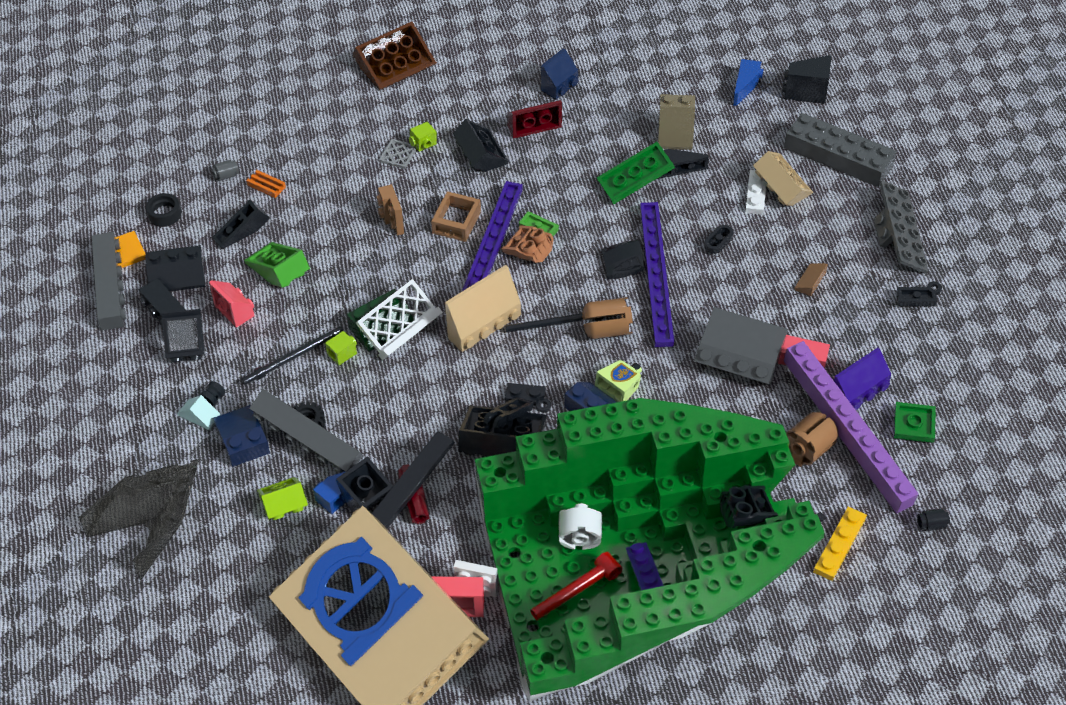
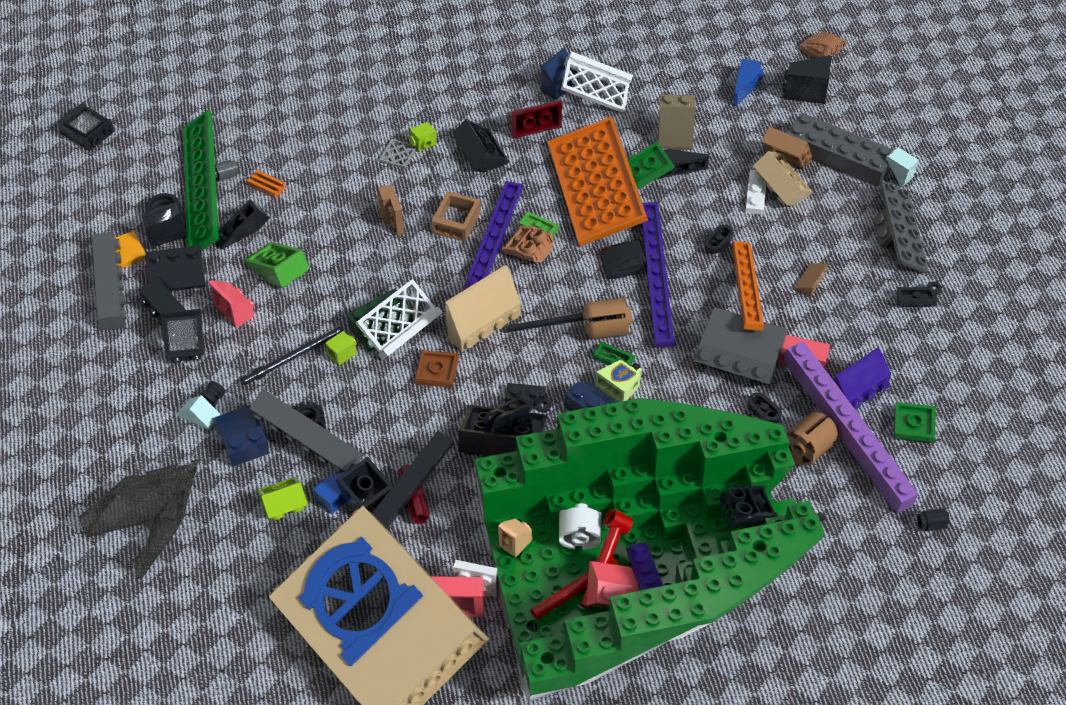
(85, 126): none -> black window
(164, 224): none -> black slope
(200, 182): none -> green plate
(394, 56): reddish brown slope -> none
(437, 369): none -> dark orange tile
(514, 536): none -> light nougat slope
(597, 181): none -> orange plate
(598, 72): none -> white fence
(608, 359): none -> green tile
(608, 581): none -> coral slope
(618, 524): none -> red piece
(747, 286): none -> orange tile
(765, 409): none -> black plate
(791, 148): none -> medium nougat window
(822, 44): none -> nougat slope
(840, 543): yellow plate -> none
(902, 165): none -> light aqua slope

